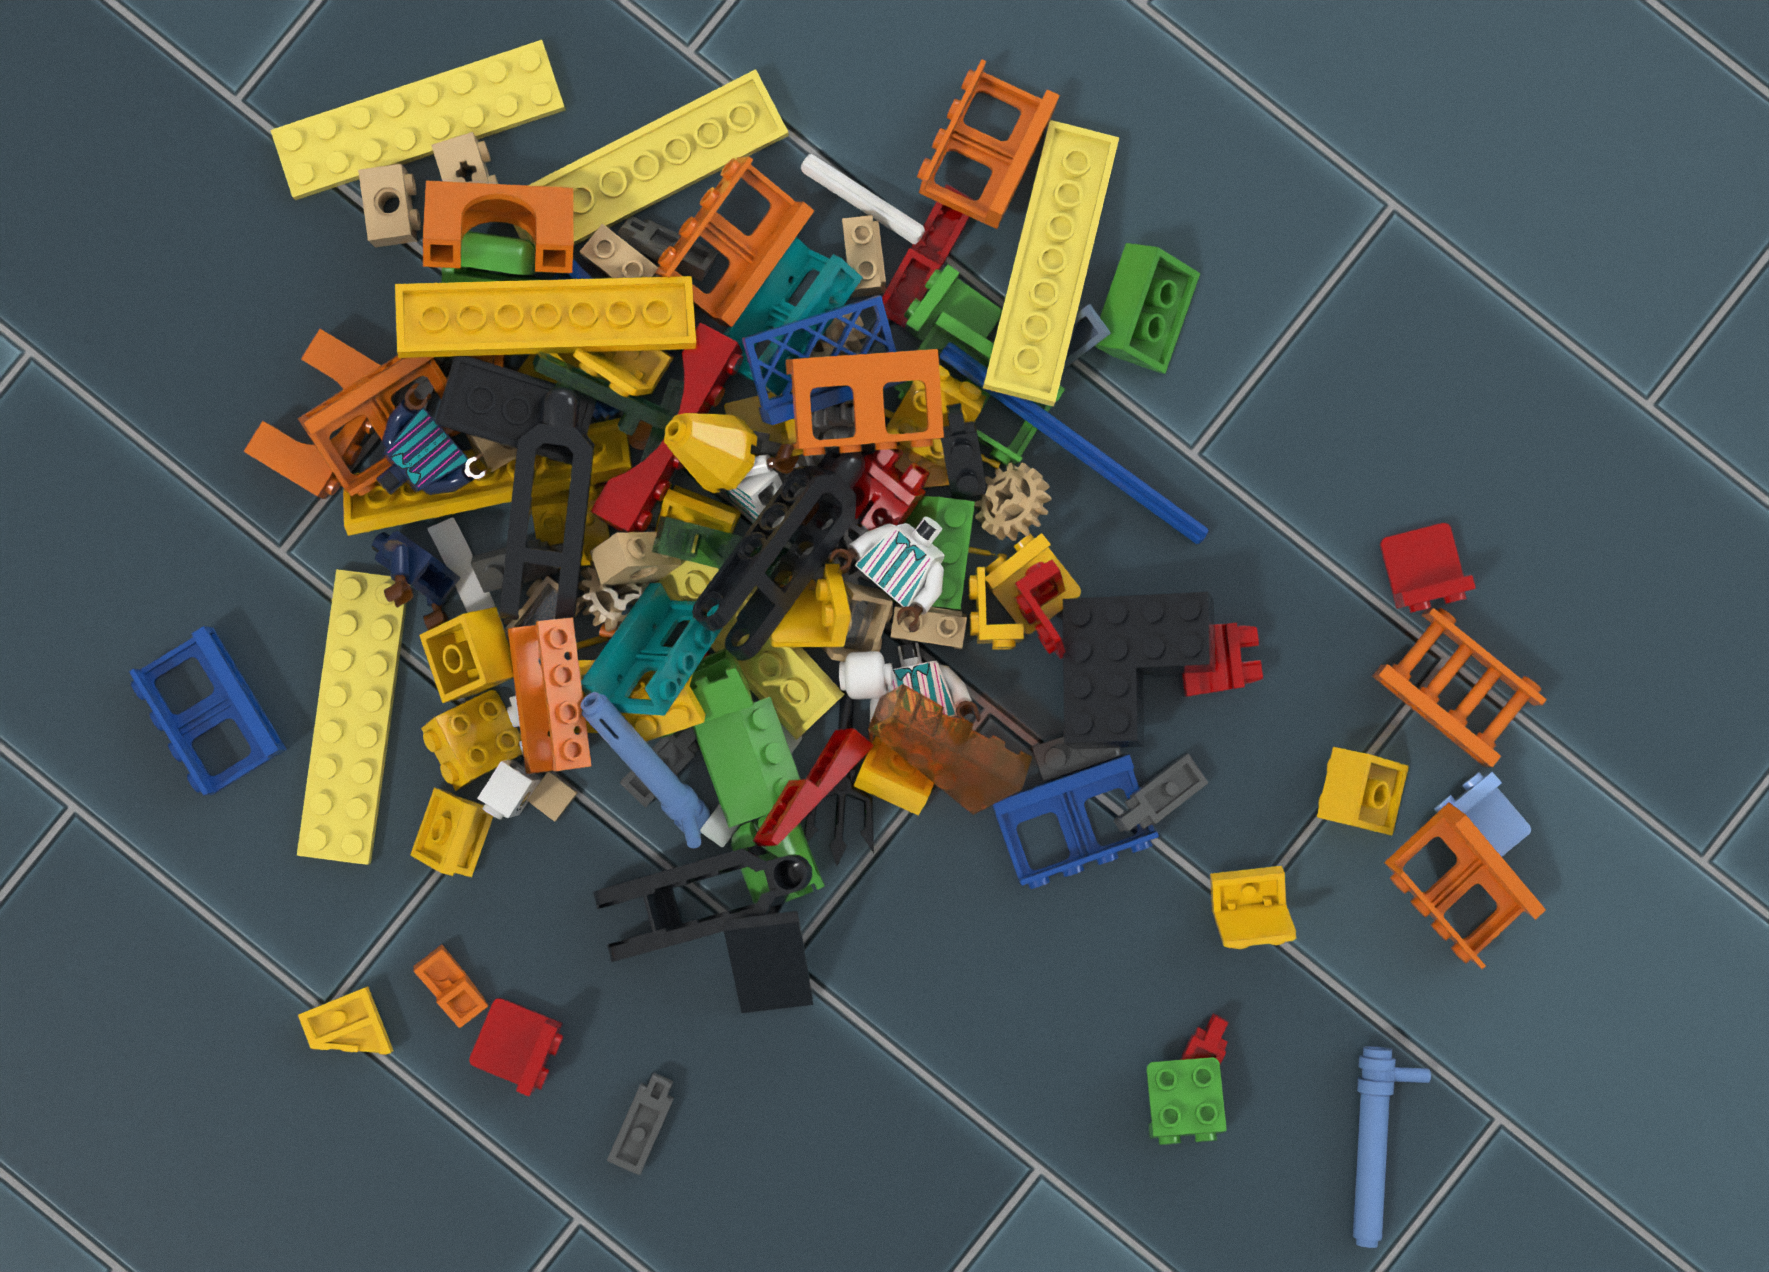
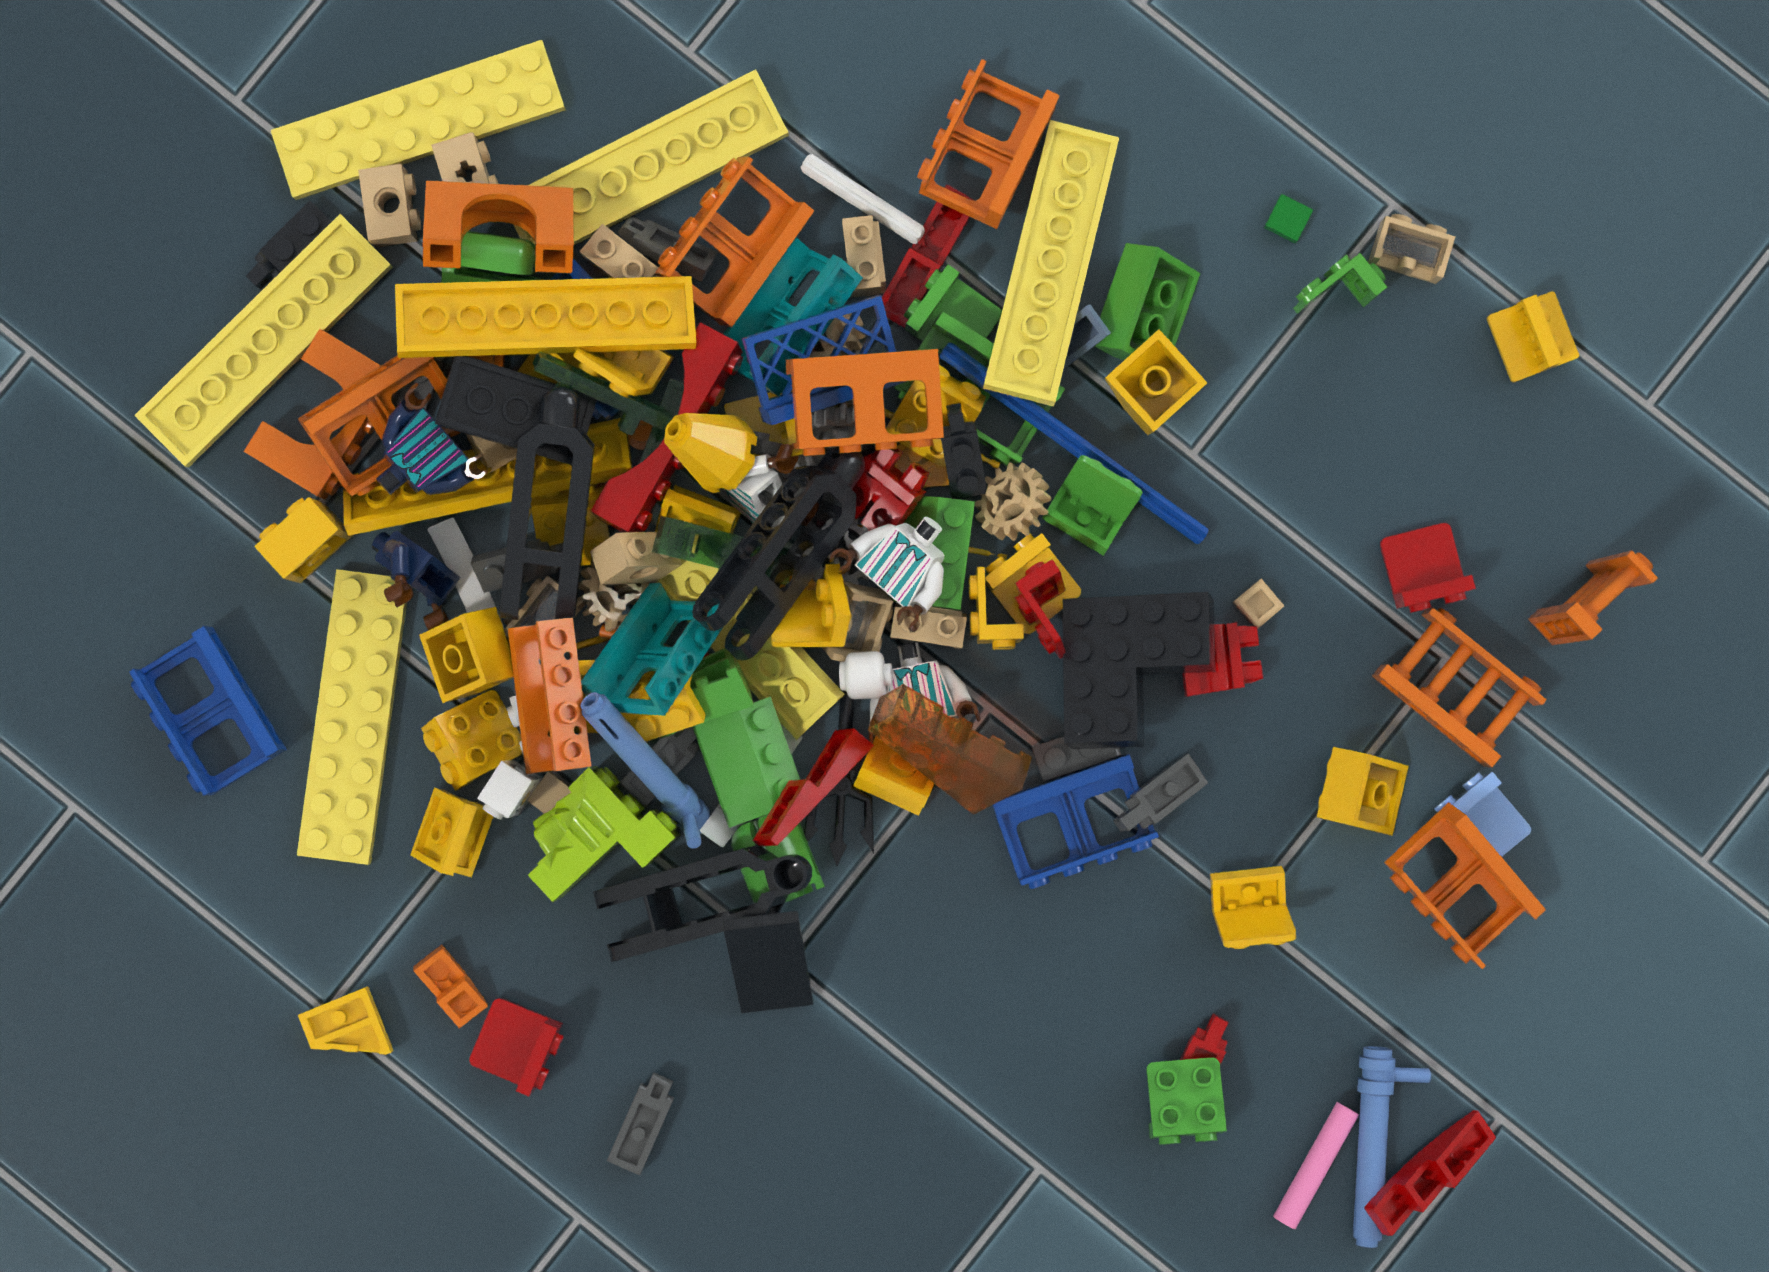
(263, 341): none -> light yellow plate
(287, 244): none -> black hinge
(302, 539): none -> yellow brick
(589, 826): none -> lime brick
(1092, 504): none -> bright green bracket
(1154, 382): none -> yellow slope
(1258, 603): none -> tan tile
(1288, 218): none -> green tile
(1316, 1165): none -> bright pink piece
(1359, 276): none -> bright green bracket
(1412, 248): none -> tan window
(1425, 1175): none -> red slope
(1532, 336): none -> yellow bracket
(1578, 615): none -> orange fence

